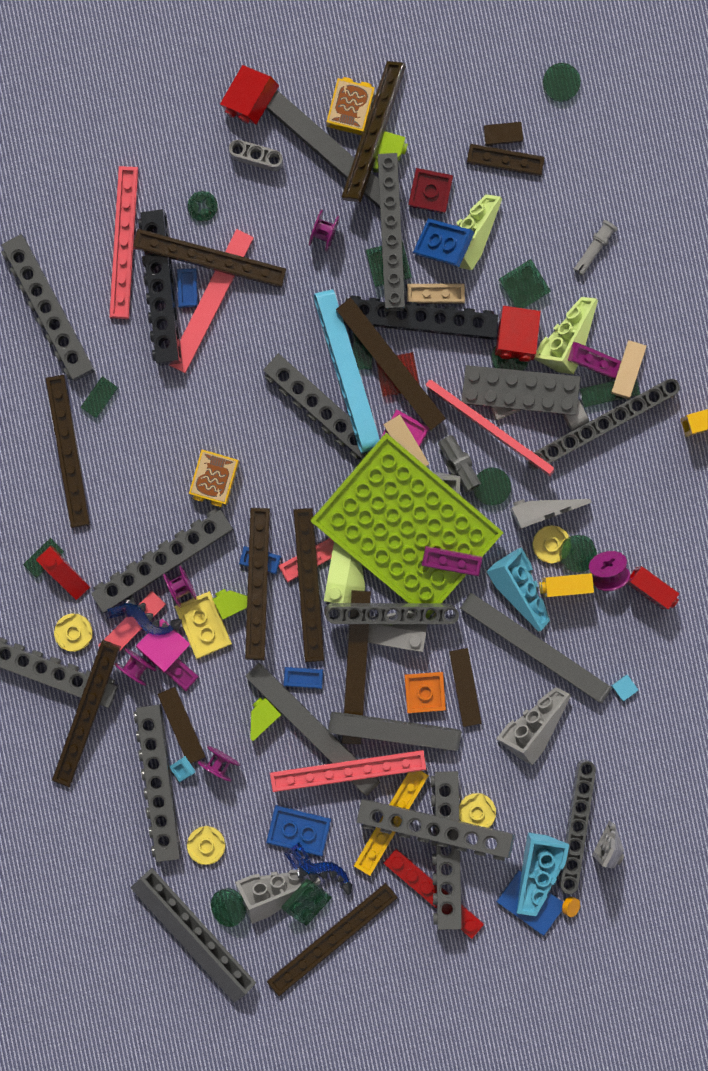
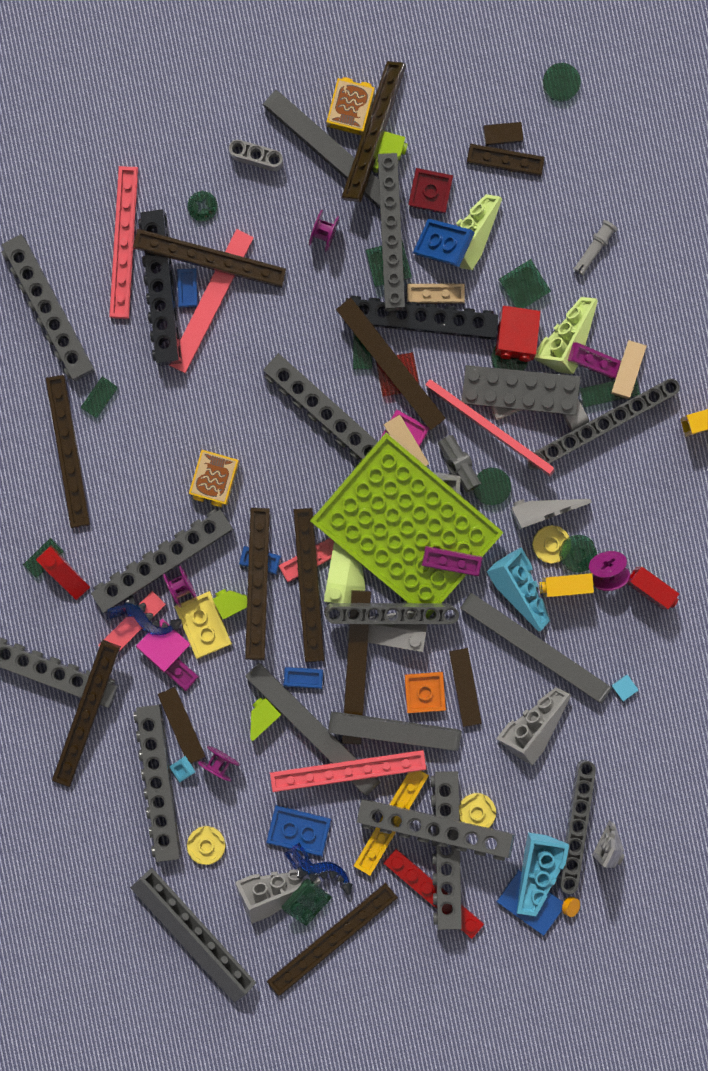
(73, 632): light yellow tile -> none
(135, 667): magenta piece -> none
(228, 907): clear green tile -> none
(249, 95): red brick -> none
(346, 370): medium azure beam -> none

